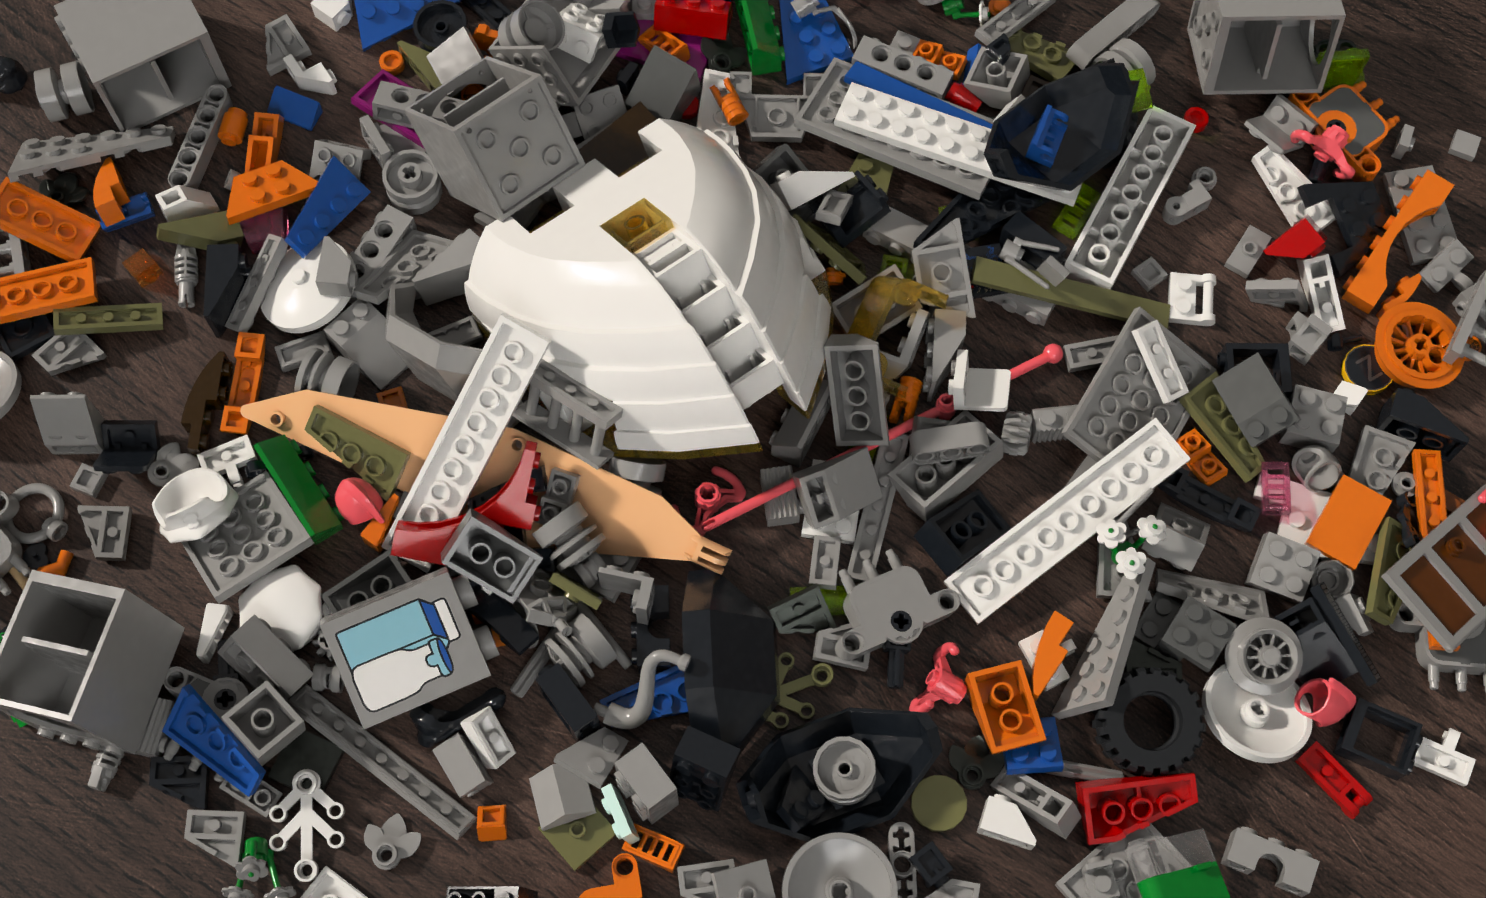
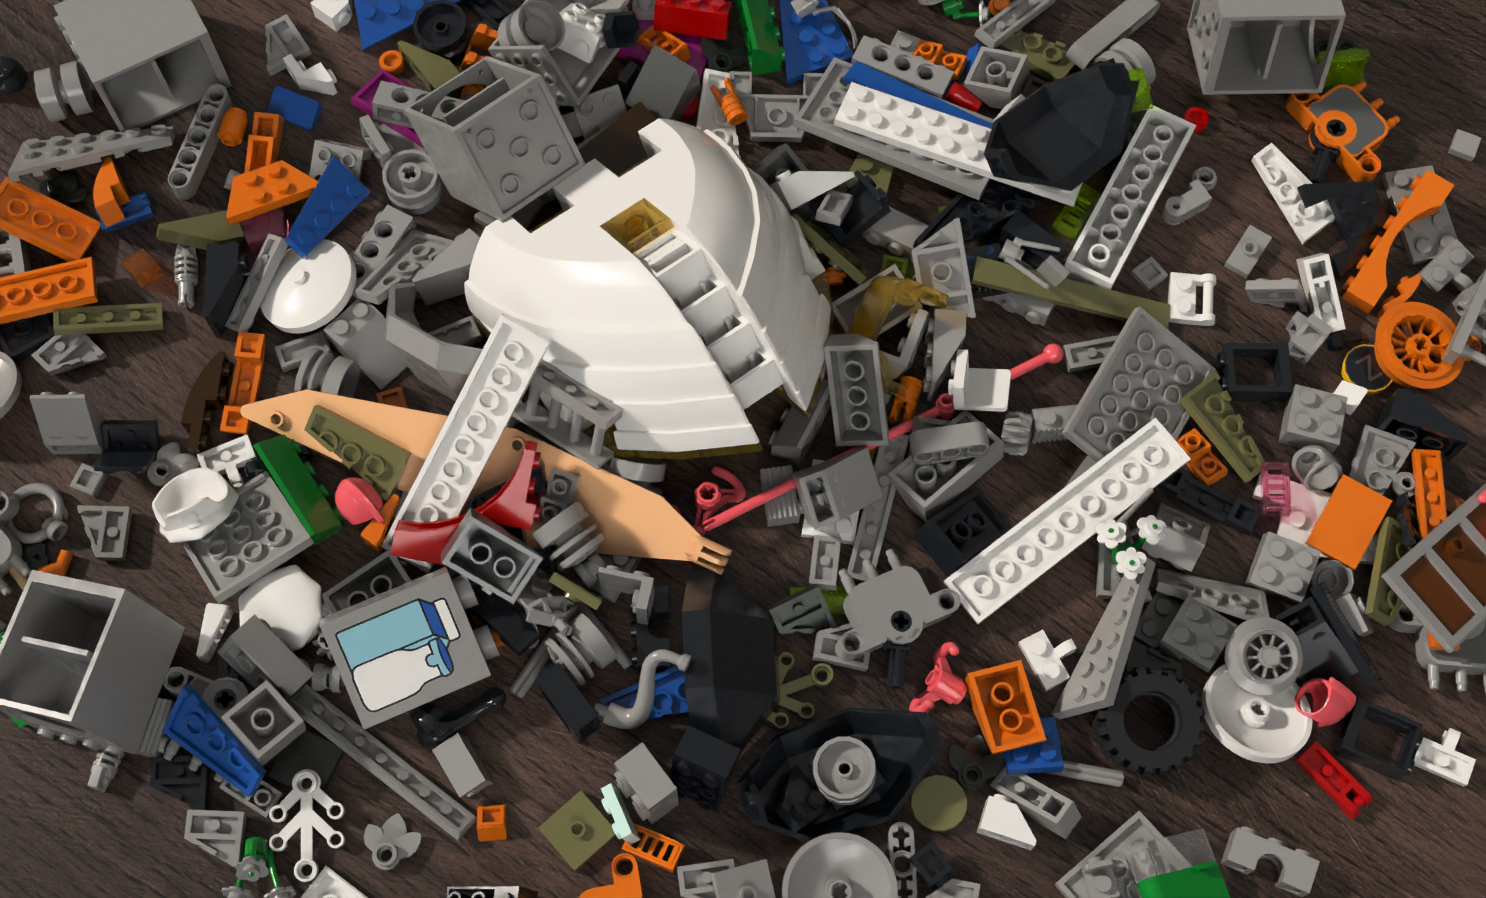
(185, 202): white slope -> none
(335, 271): light grey slope -> none
(454, 57): light grey tile -> none
(488, 738): white slope -> none
(560, 797): light grey slope -> none
(593, 756): light grey wing -> none
(999, 49): black tile -> none
(1047, 137): blue hinge -> none
(1049, 653): orange slope -> none
(1125, 804): red wedge -> none
(1160, 361): white plate -> none
(1256, 400): dark grey slope -> none
(1278, 123): light grey bracket -> none
(1299, 241): red slope -> none
(1328, 148): coral piece -> none
(1404, 142): light grey plate -> none

